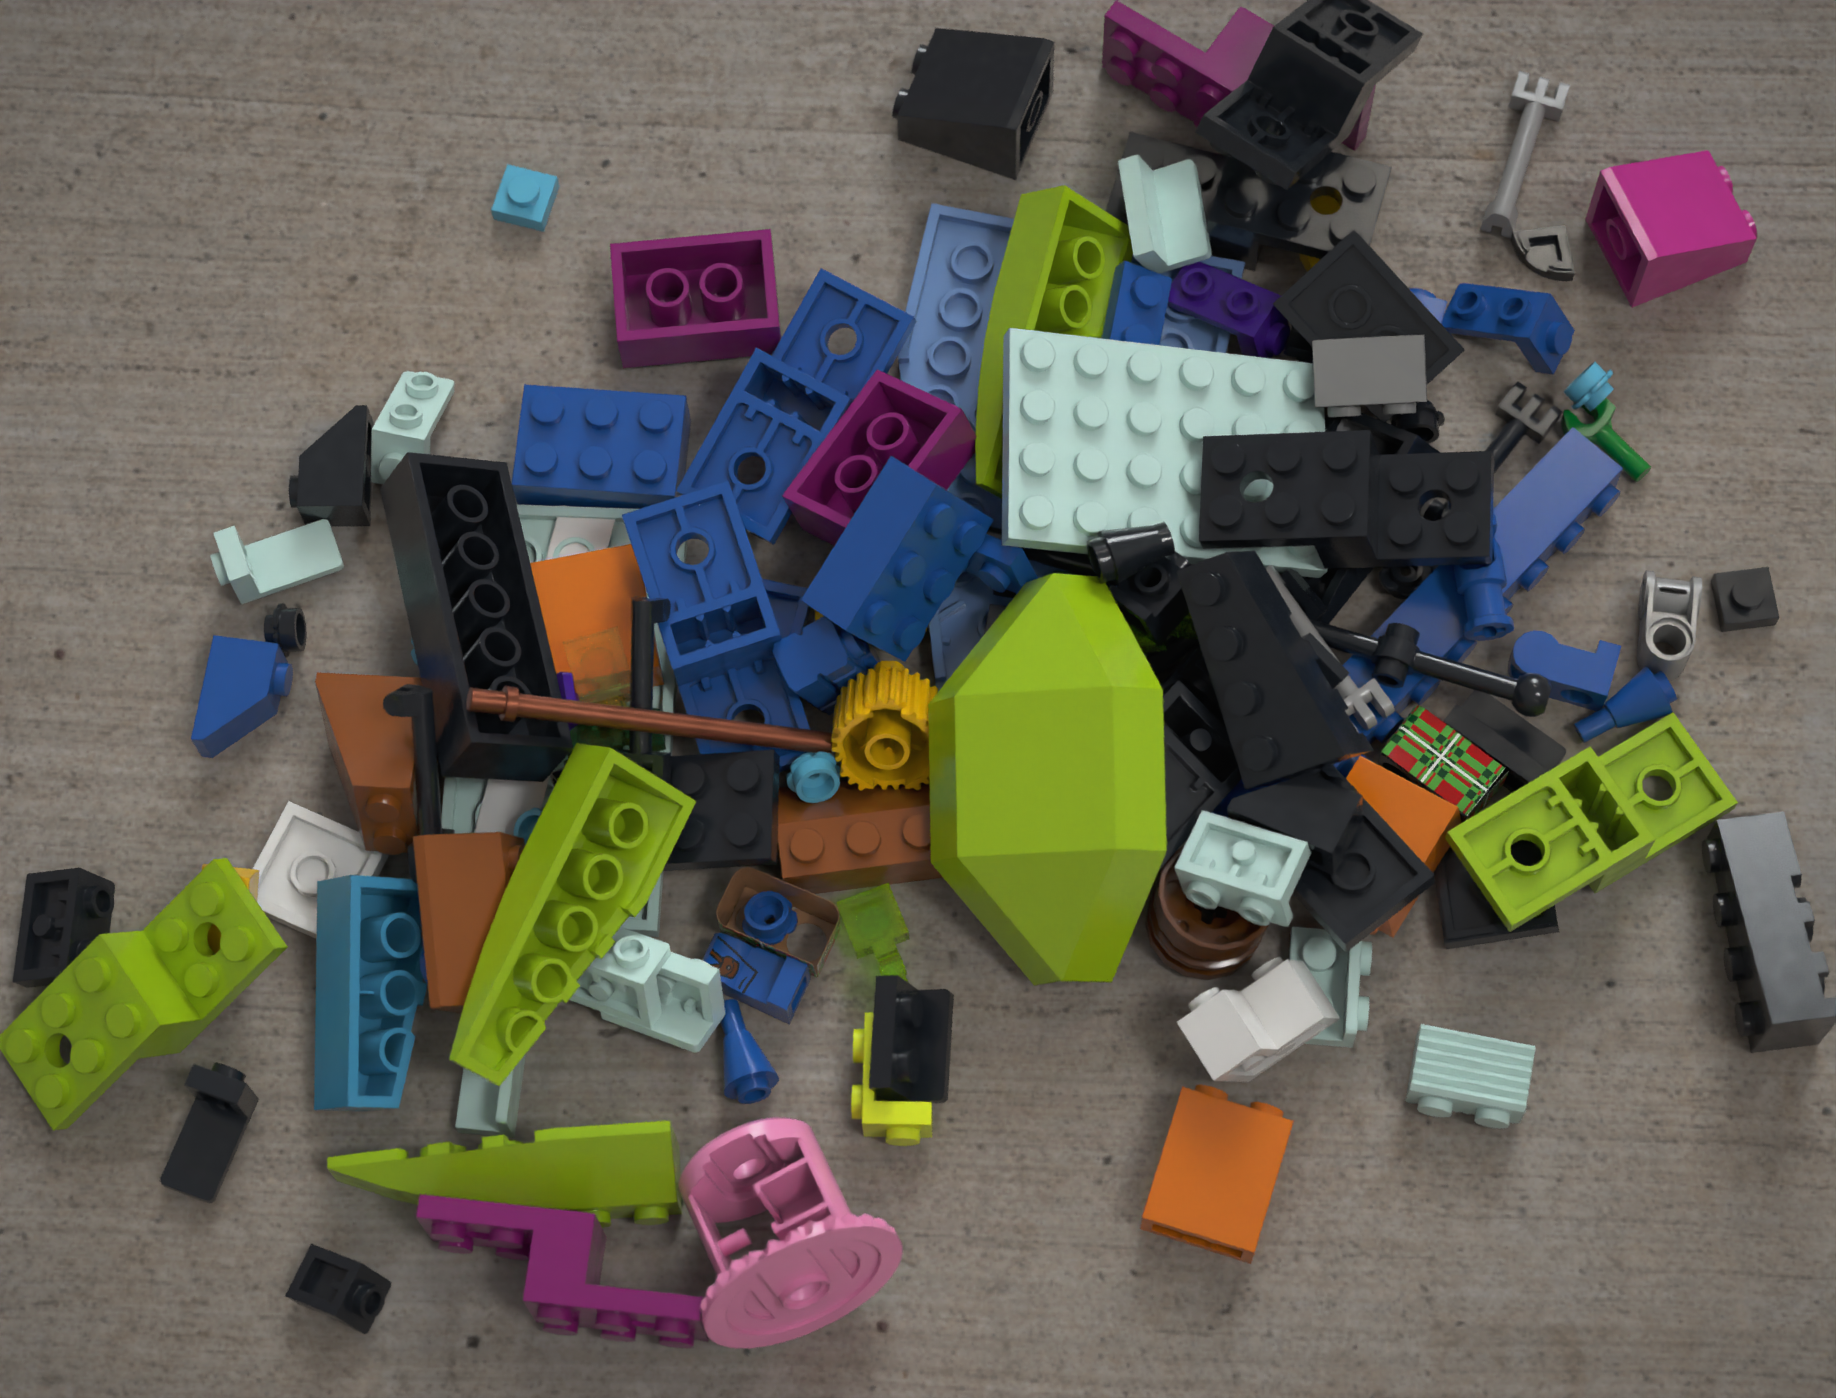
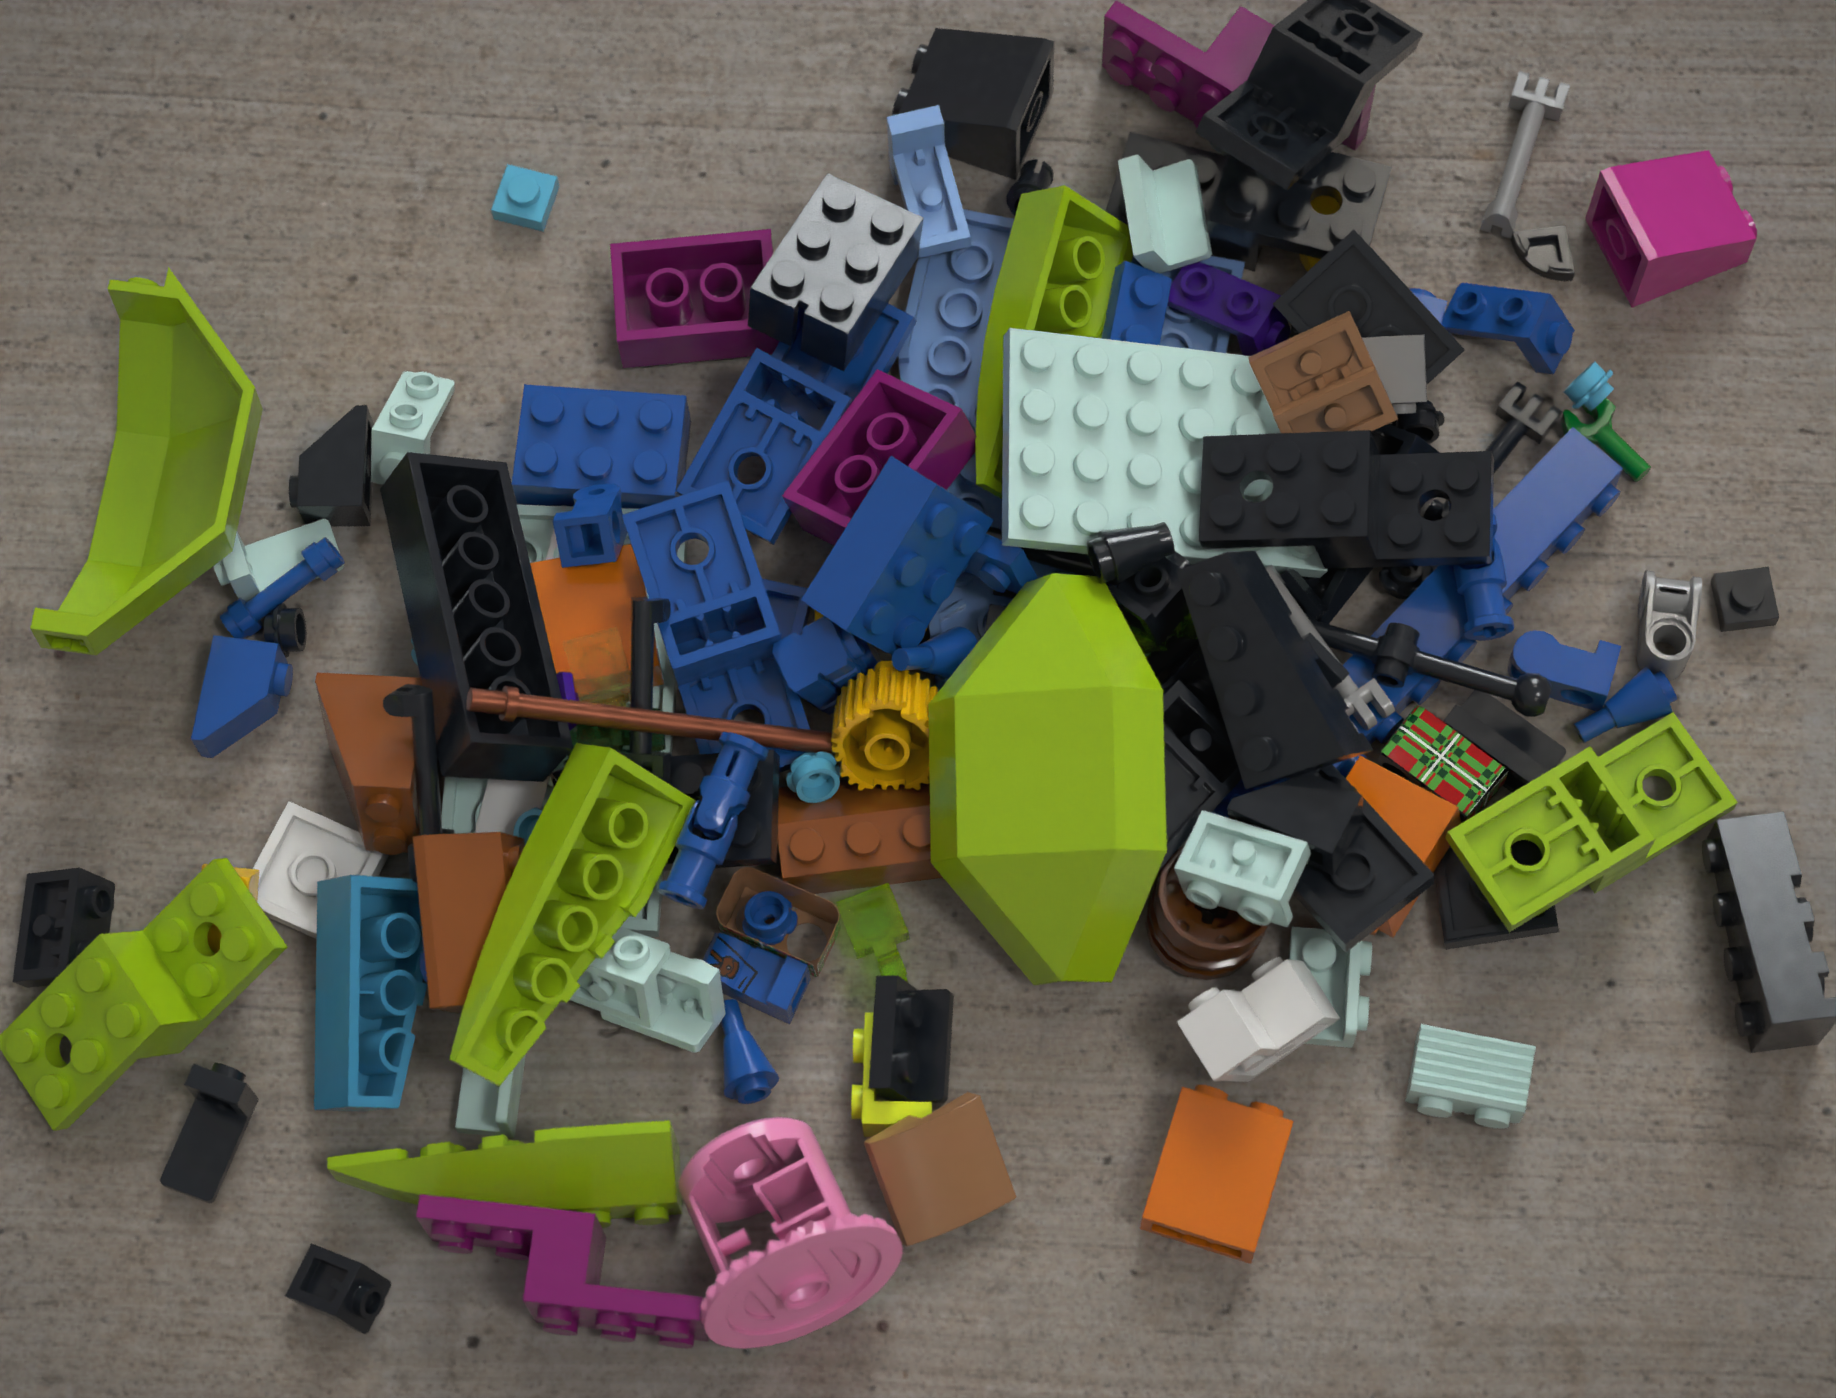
(172, 473): none -> lime panel
(319, 561): none -> blue bar
(593, 528): none -> blue leg
(716, 816): none -> blue piece
(837, 265): none -> piece
(926, 179): none -> light blue bracket
(937, 655): none -> blue cone
(940, 1169): none -> medium nougat slope
(1029, 182): none -> black pin
(1323, 381): none -> medium nougat slope

